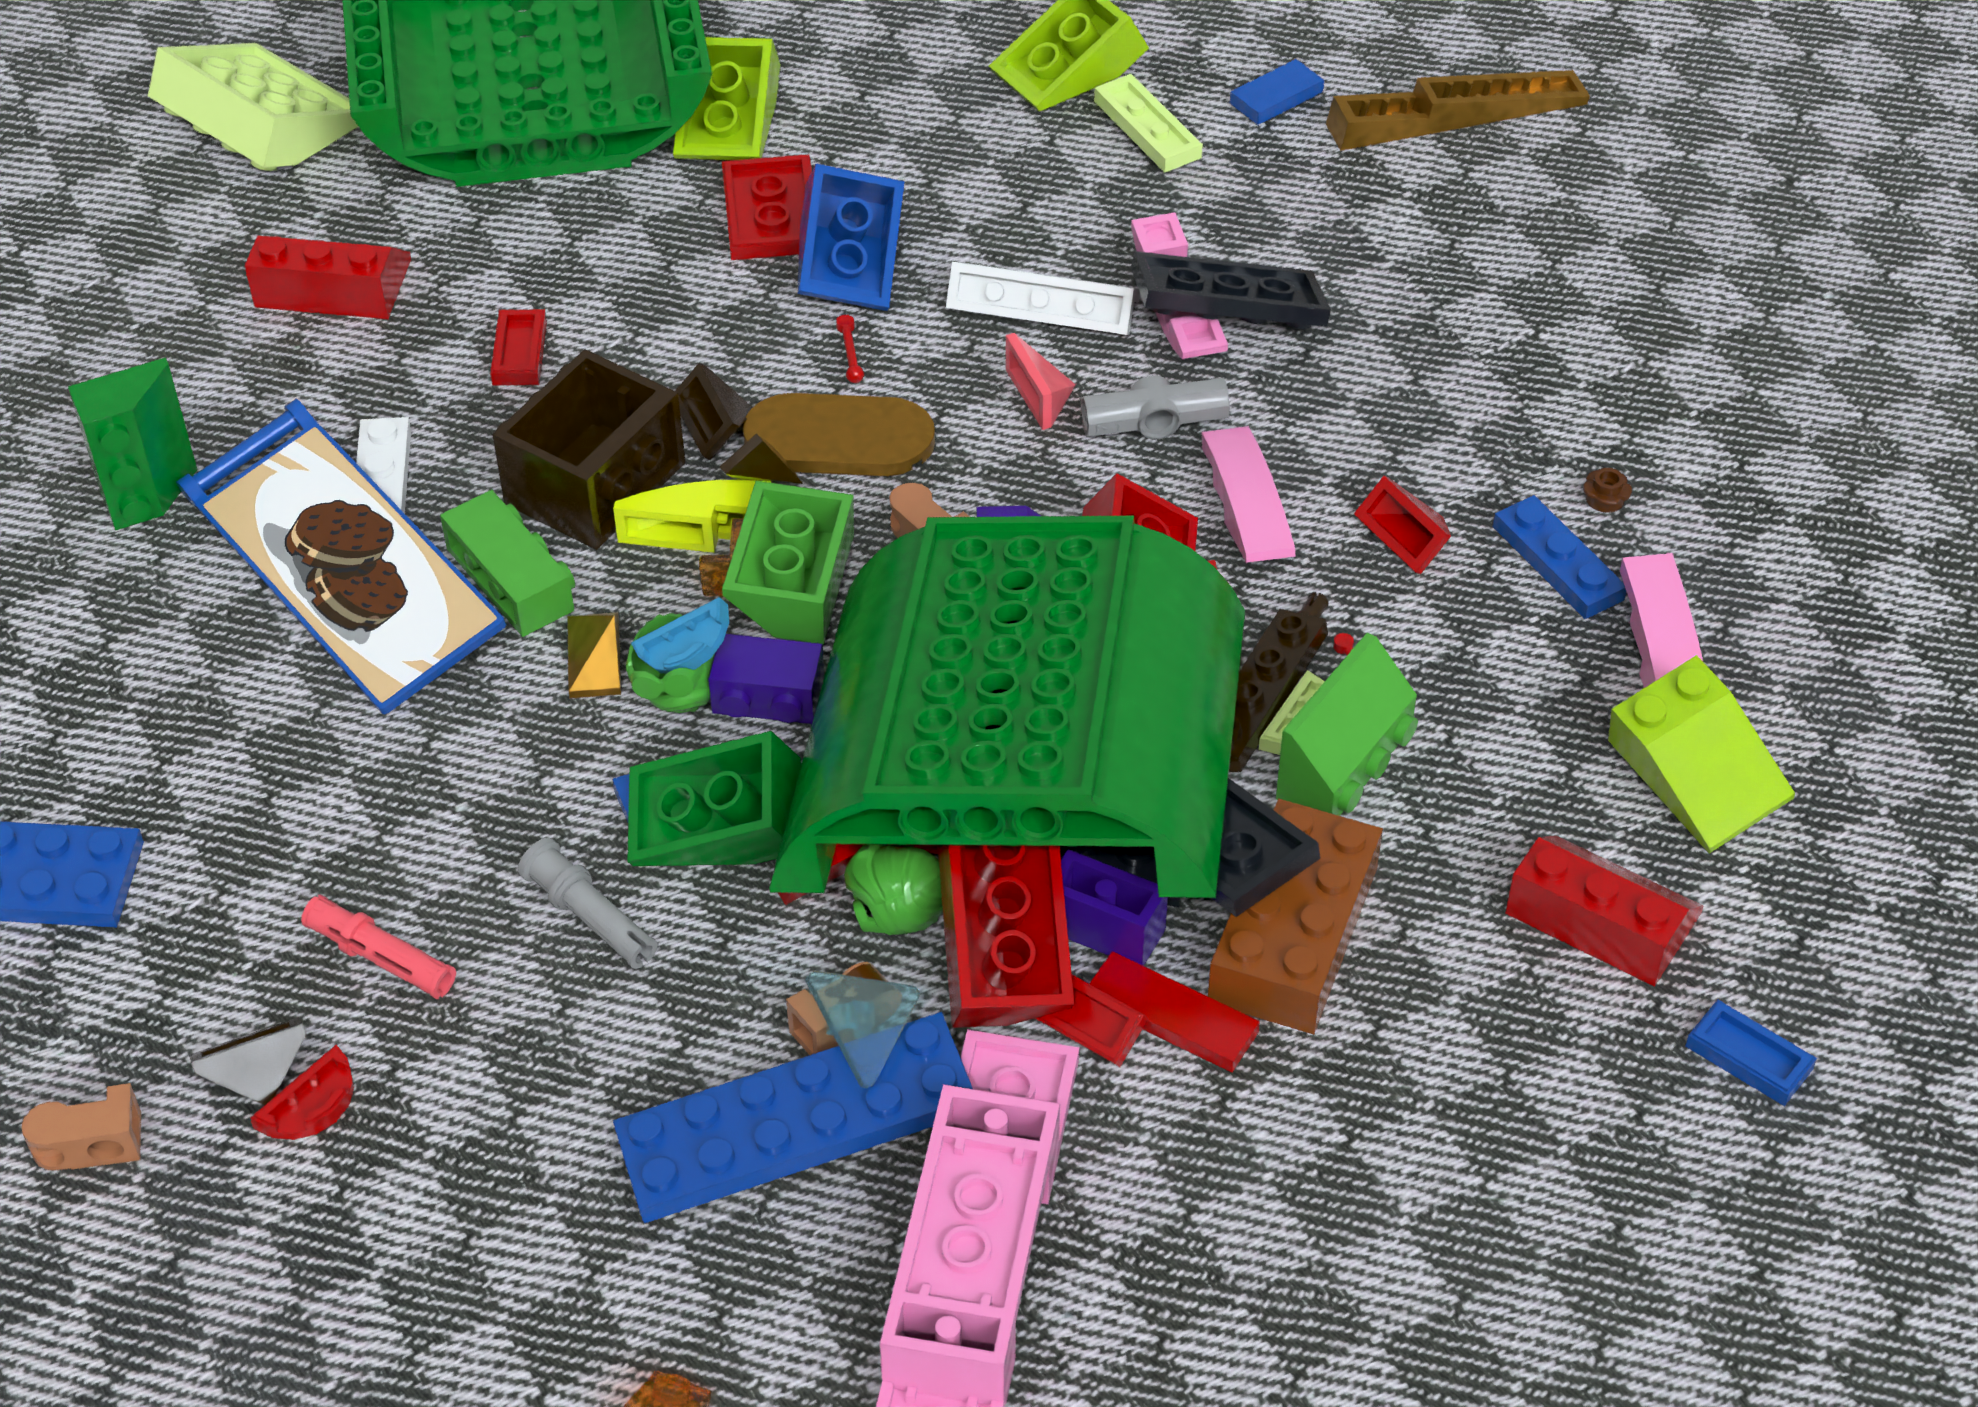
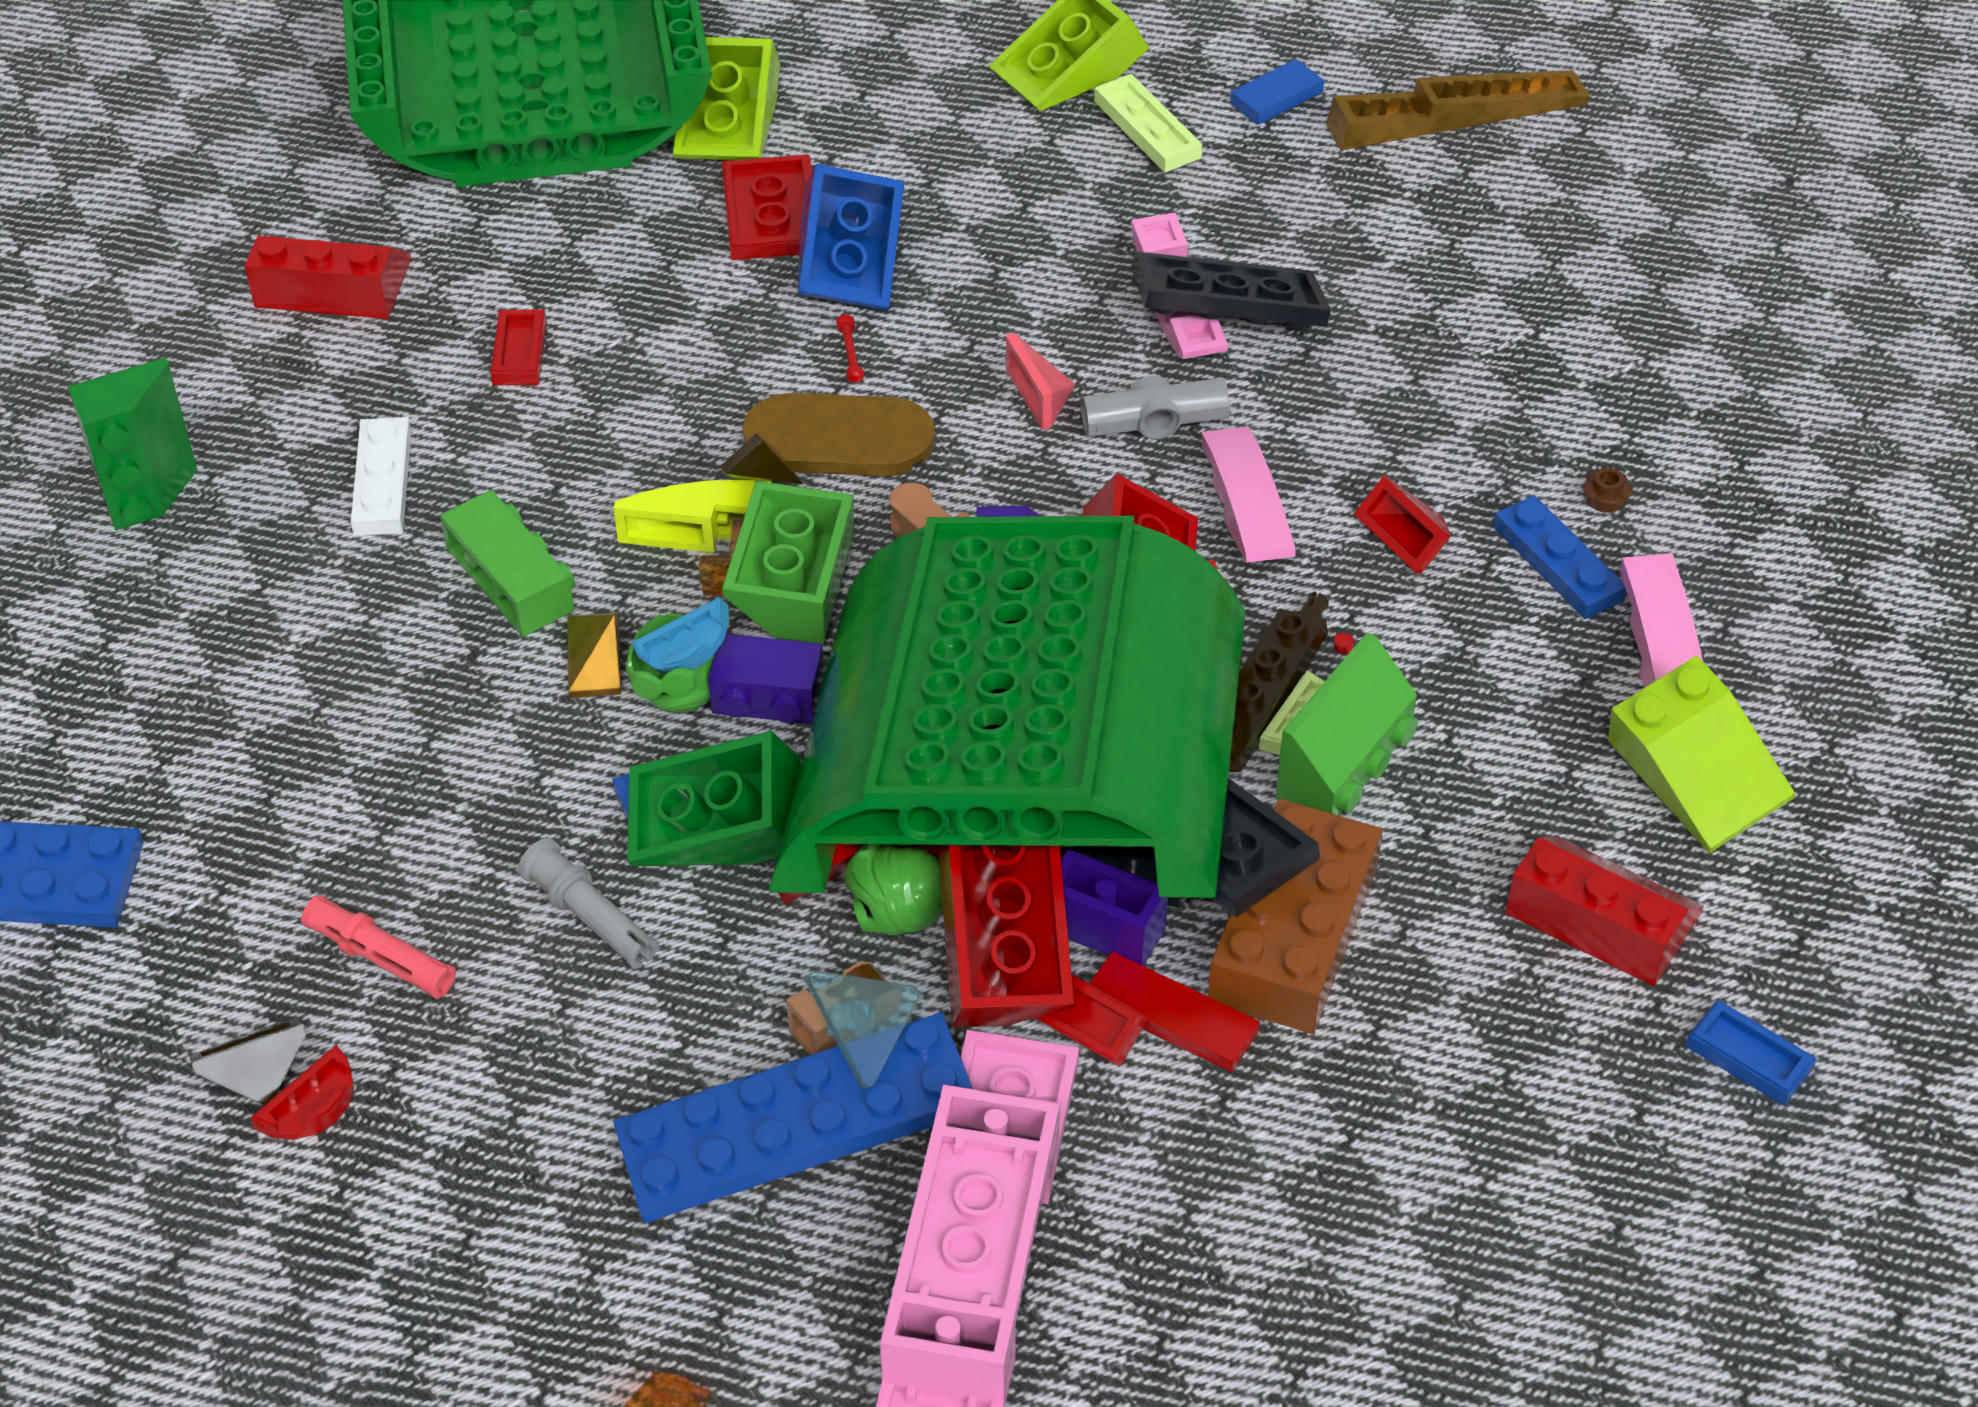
(85, 1132): nougat leg -> none
(250, 101): yellowish green slope -> none
(344, 559): flag -> none
(587, 443): dark brown container -> none
(710, 409): dark brown slope -> none
(1041, 298): white fence -> none

